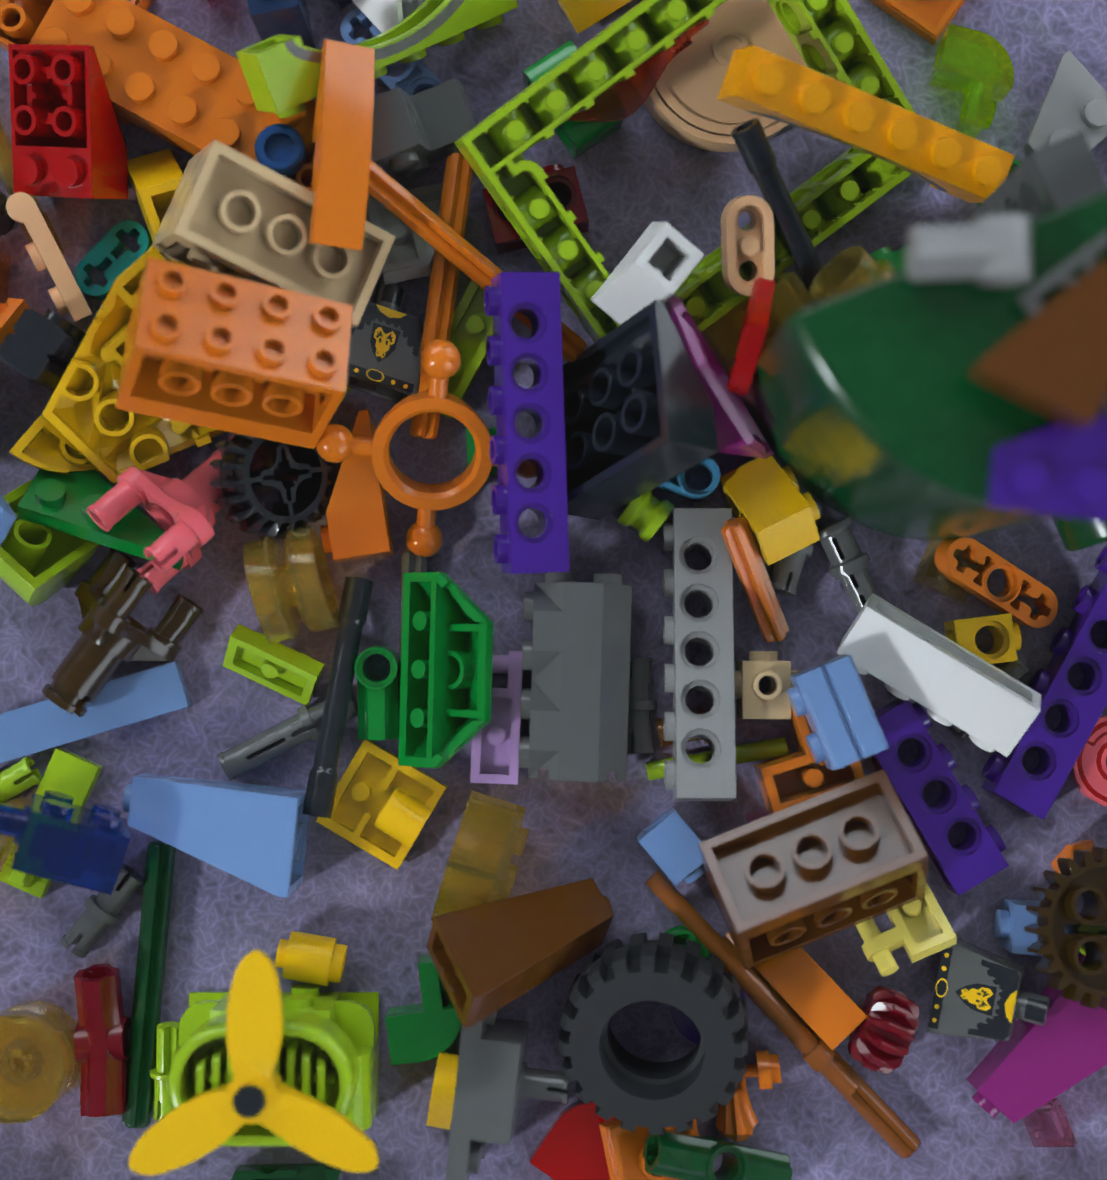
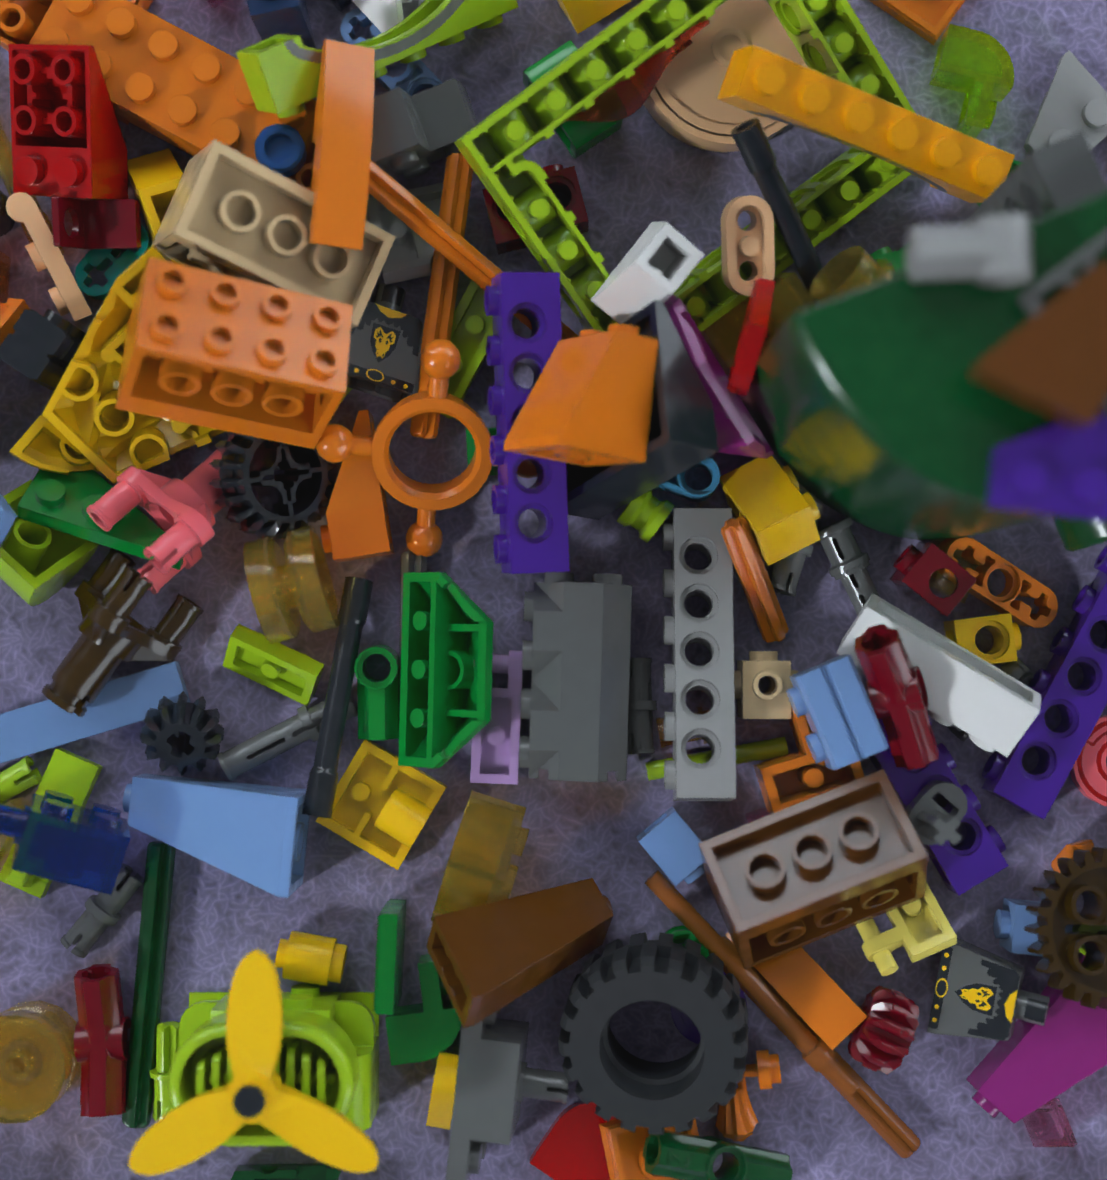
(97, 223): none -> dark red bracket
(164, 736): none -> black gear
(389, 956): none -> green tile
(591, 401): none -> orange slope
(897, 696): none -> dark red piece
(918, 564): none -> dark red bracket
(933, 822): none -> dark grey piece

